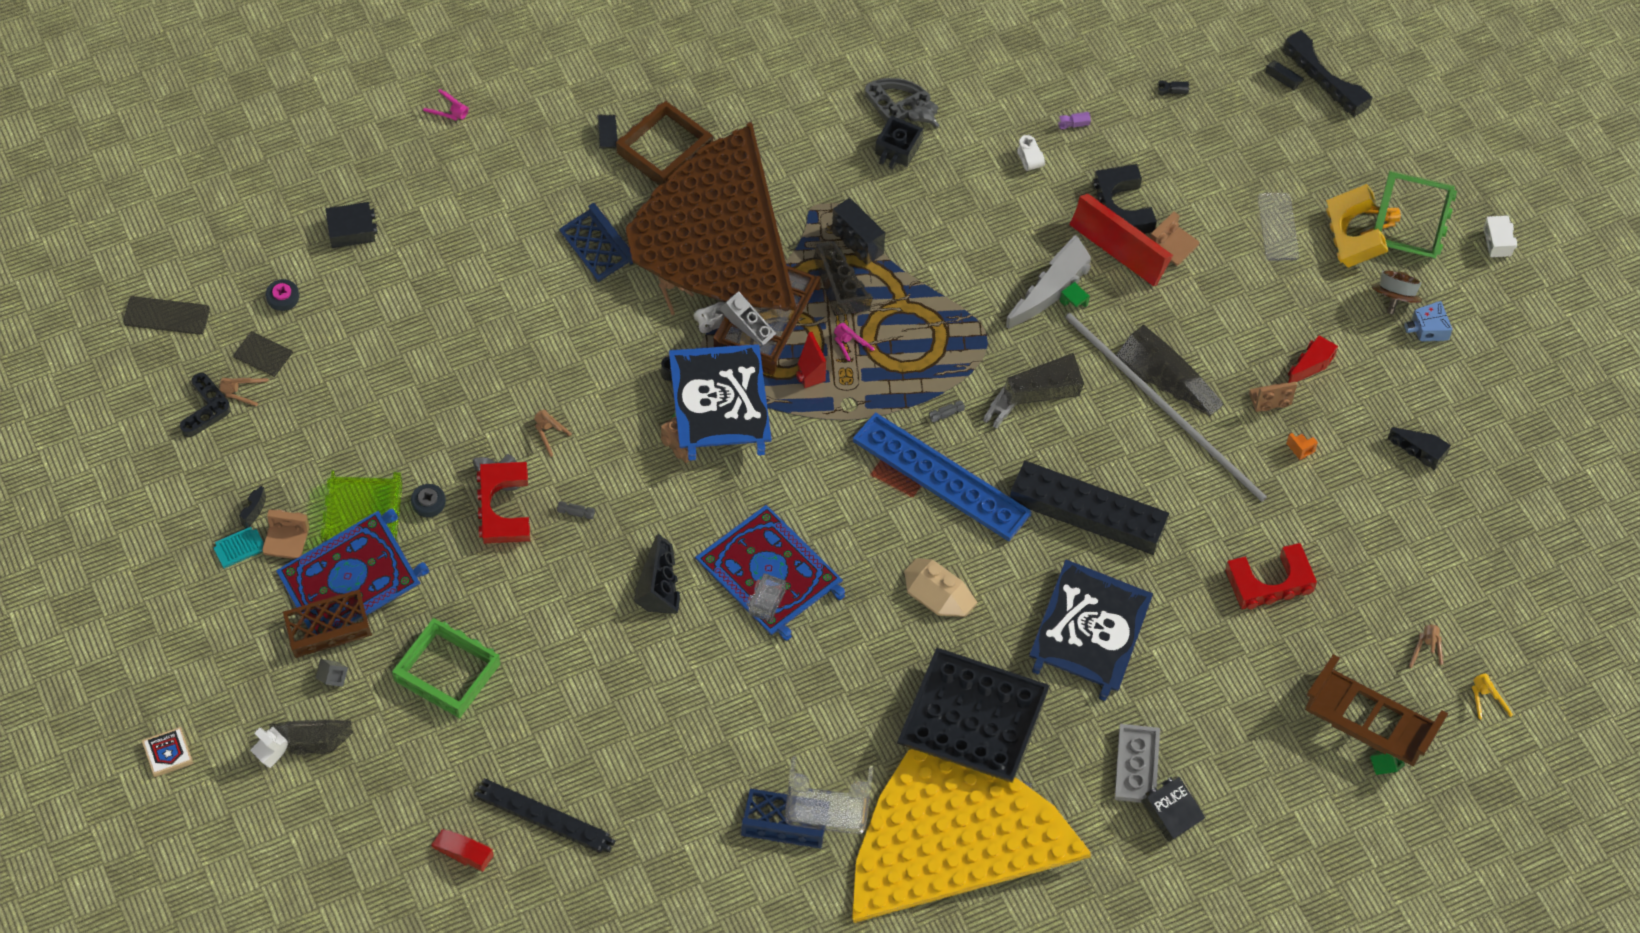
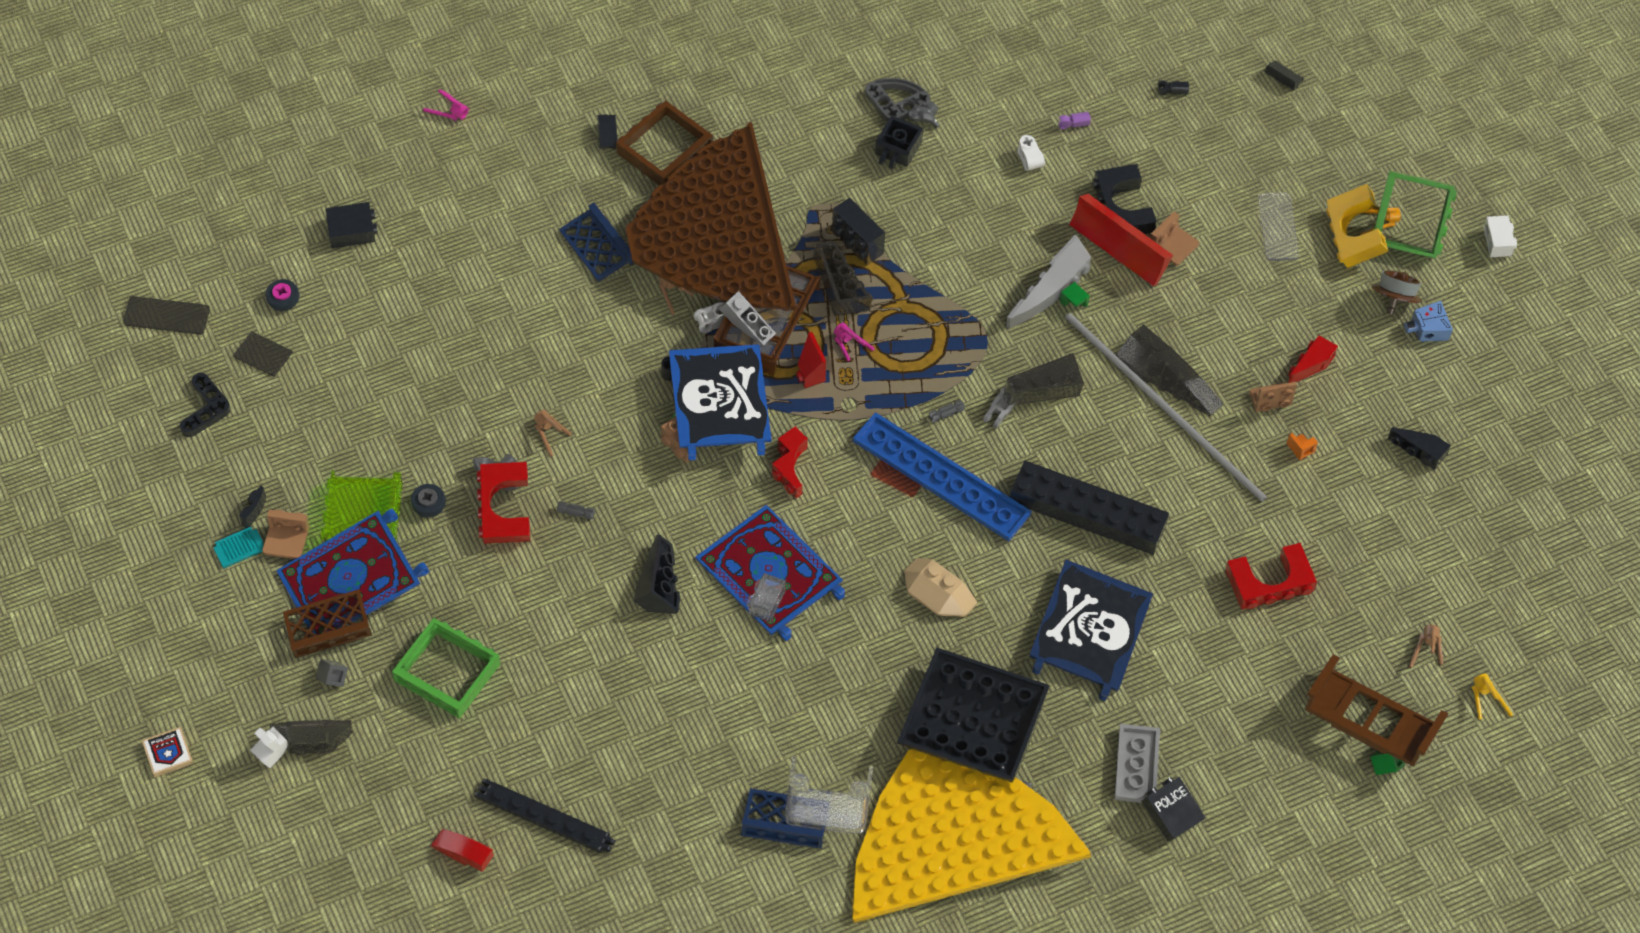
(230, 385): medium nougat plant -> none
(790, 446): none -> red arch
(1350, 96): black arch -> none

